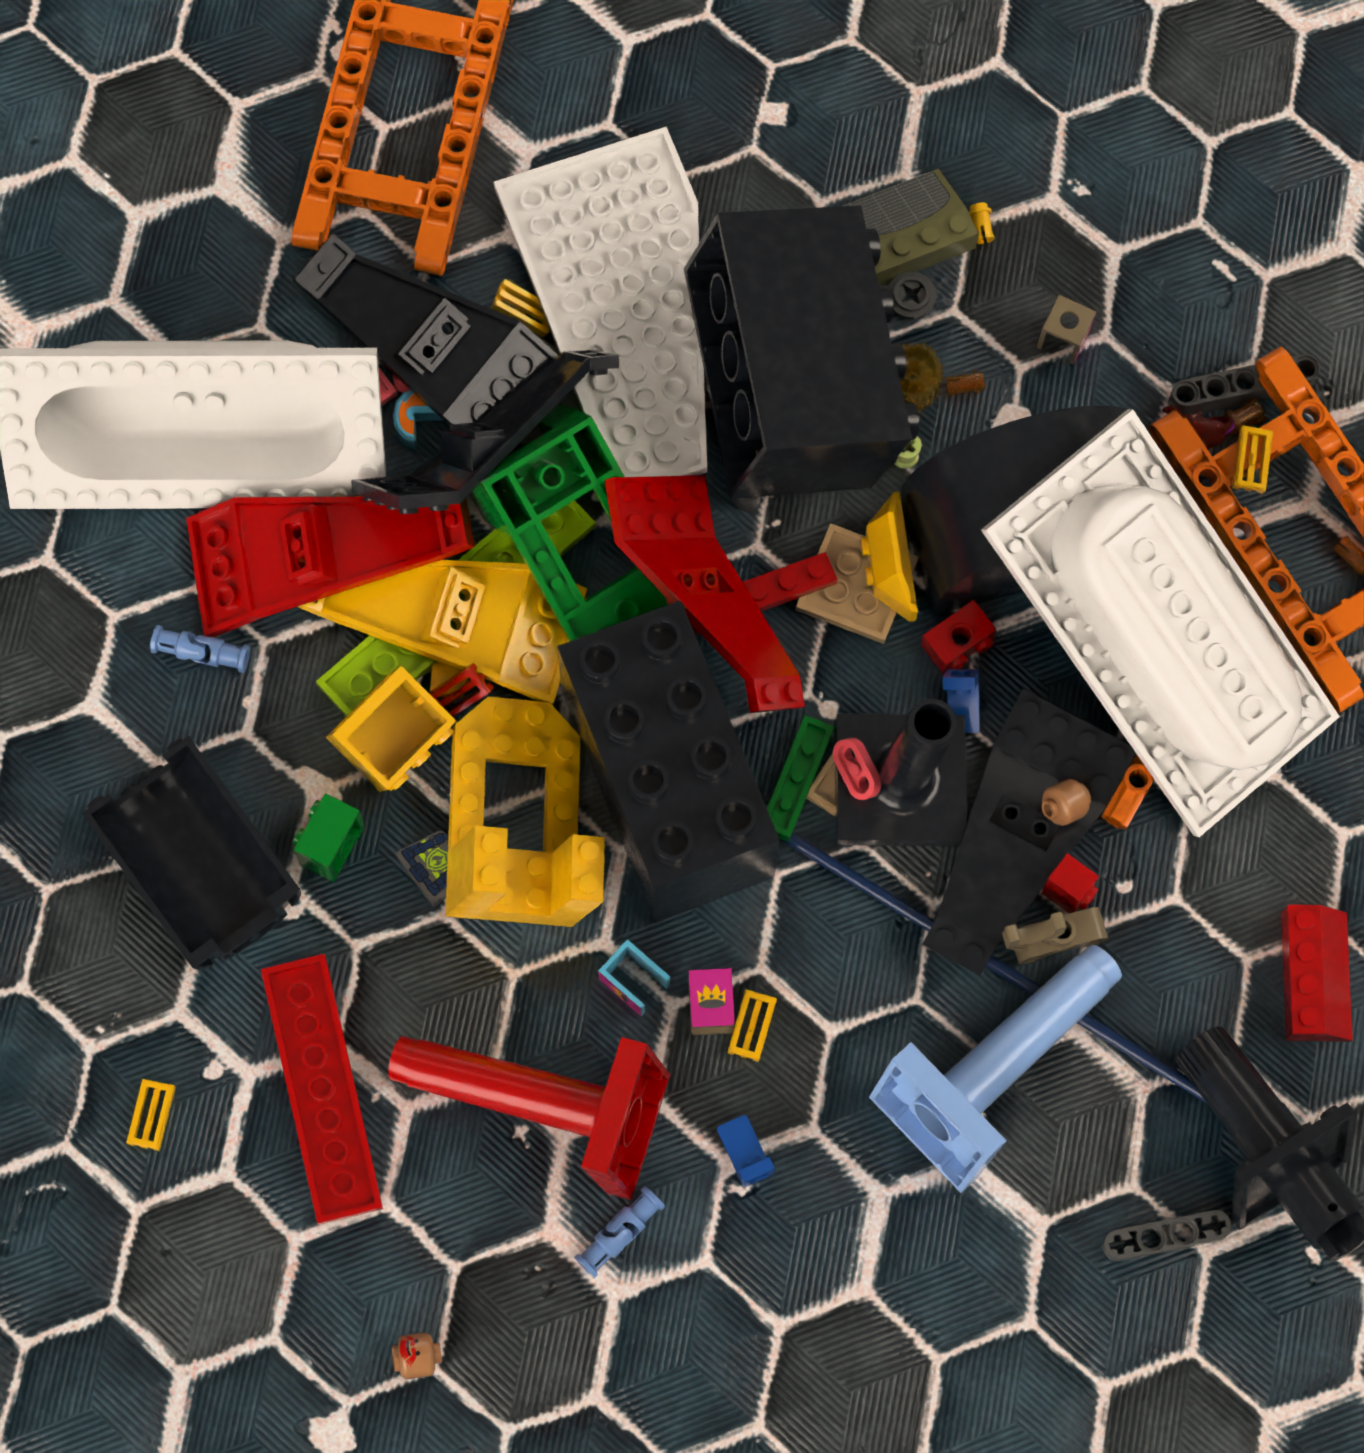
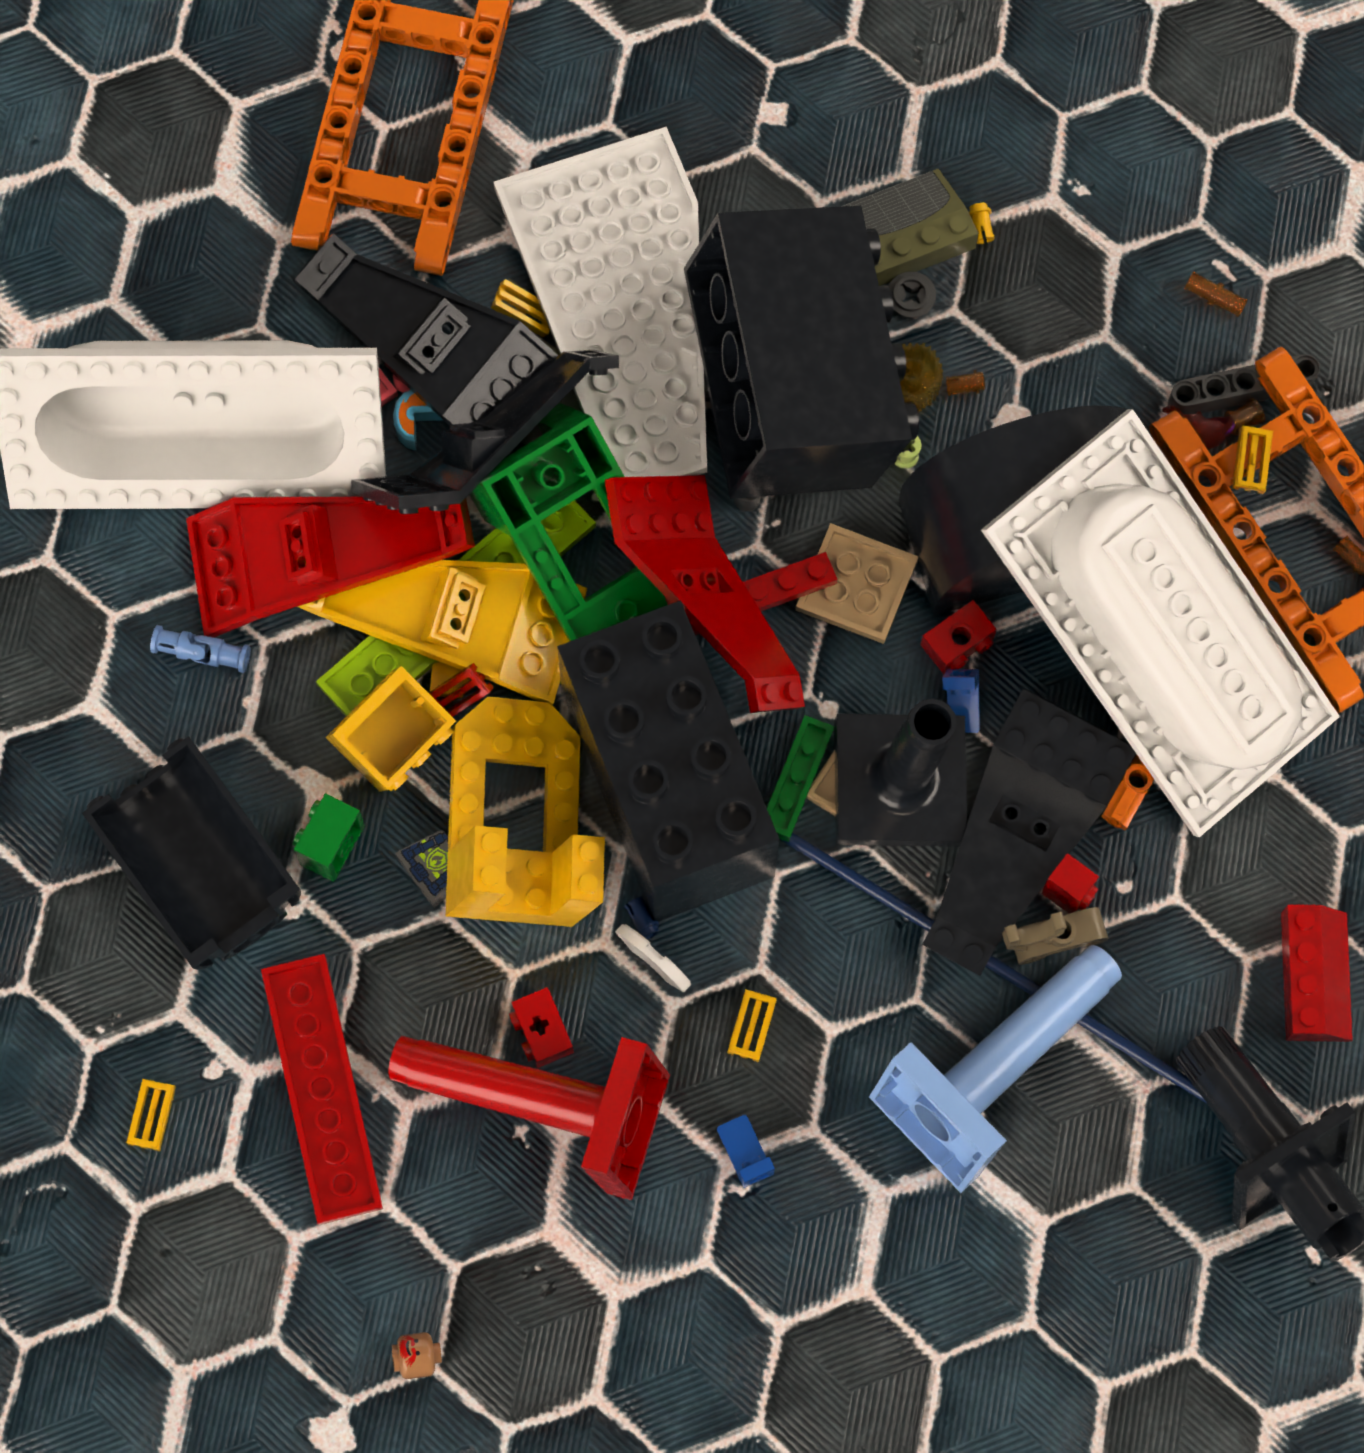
(541, 1008): none -> red brick
(615, 1235): medium blue piece -> none
(641, 959): medium azure piece -> none
(642, 918): none -> dark blue pin
(662, 965): none -> white tile
(711, 1001): dark pink piece -> none
(857, 769): coral plate -> none
(889, 559): yellow wedge -> none
(1066, 802): medium nougat head -> none
(1073, 336): dark tan piece -> none
(1165, 1230): dark grey beam -> none
(1215, 294): none -> clear orange pin

